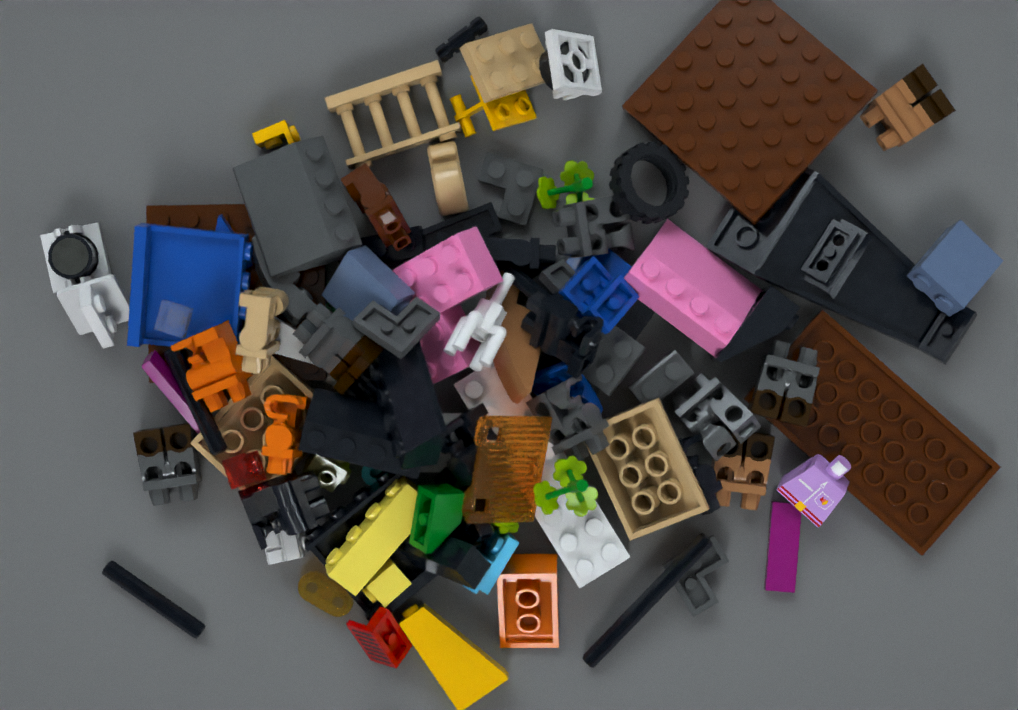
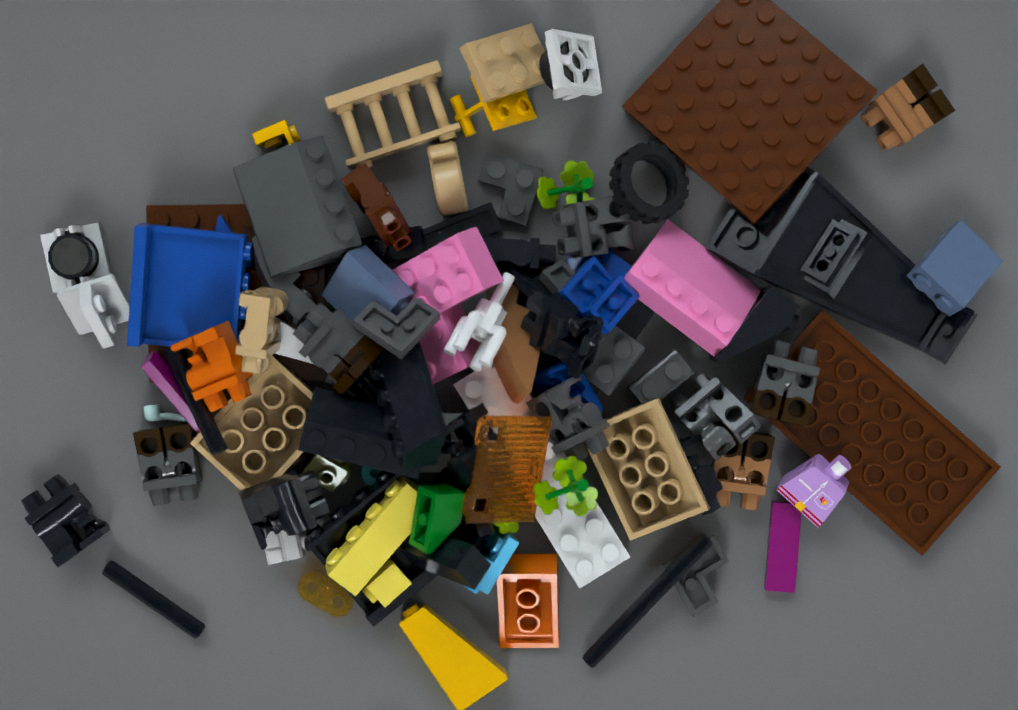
(53, 519): none -> black hips
(153, 413): none -> light aqua hand
(173, 318): clear plate -> none
(244, 470): clear red brick -> none
(284, 434): orange hips -> none
(381, 638): red panel -> none
(463, 36): black axle -> none

